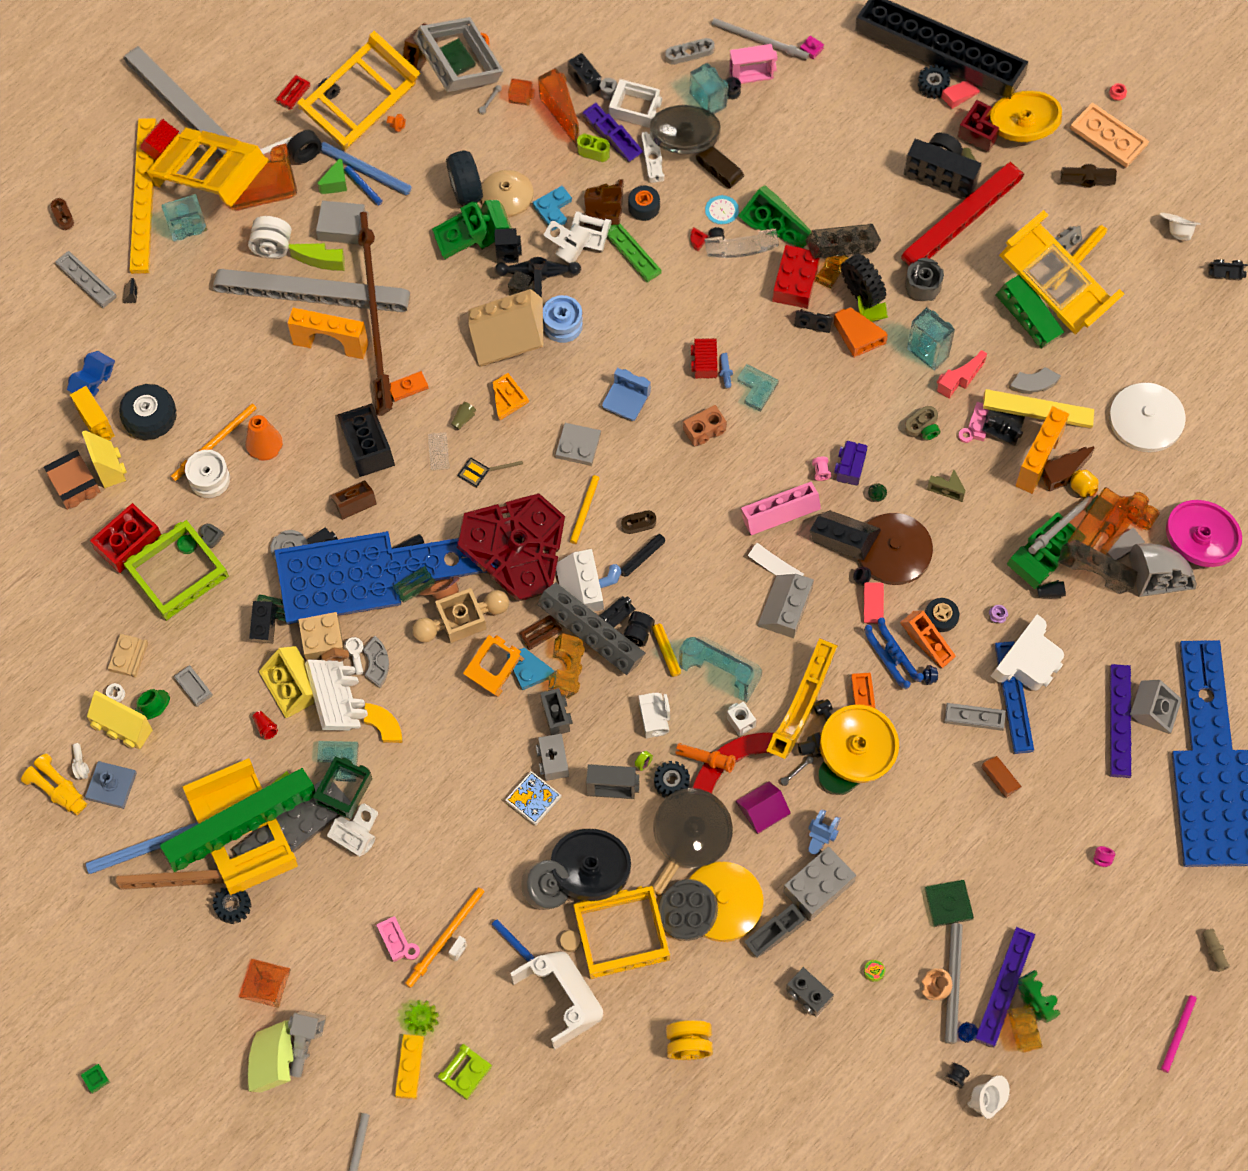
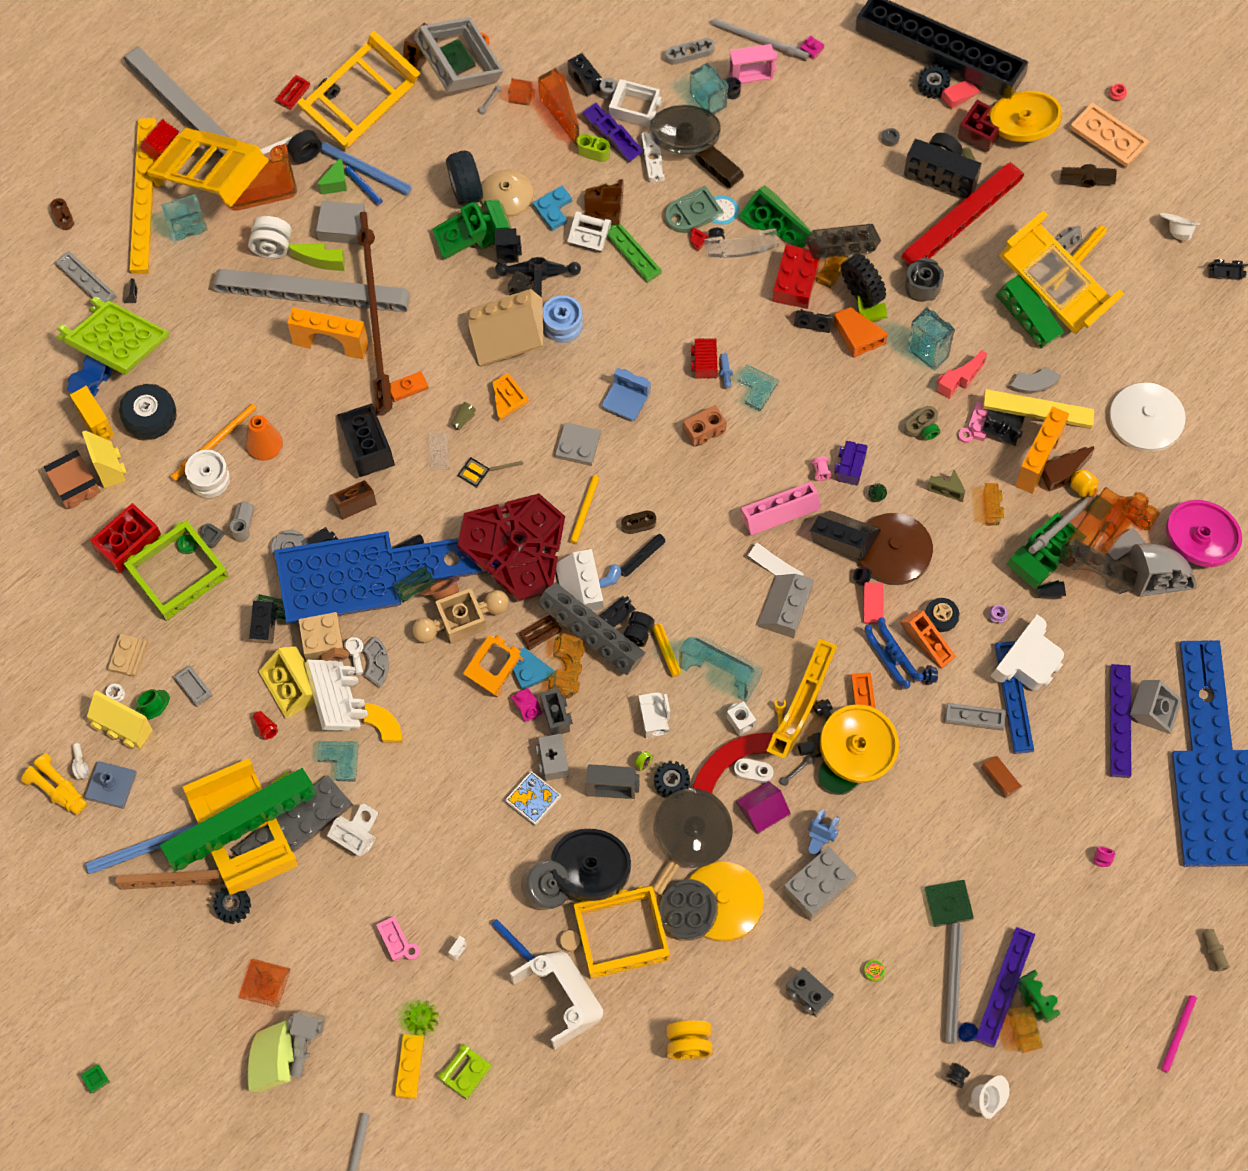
(114, 336): none -> lime plate
(242, 521): none -> light grey piece
(334, 805): dark green window -> none
(396, 122): orange plate -> none
(421, 968): light orange bar -> none
(527, 704): none -> dark pink bracket
(570, 241): white piece -> none
(644, 203): black wheel -> none
(694, 210): none -> sand green tile
(713, 758): orange pin -> none
(753, 772): none -> white plate
(776, 930): dark grey slope -> none
(780, 710): none -> yellow hand
(890, 137): none -> dark grey tile
(937, 984): light nougat hair -> none
(992, 508): none -> clear yellow piece

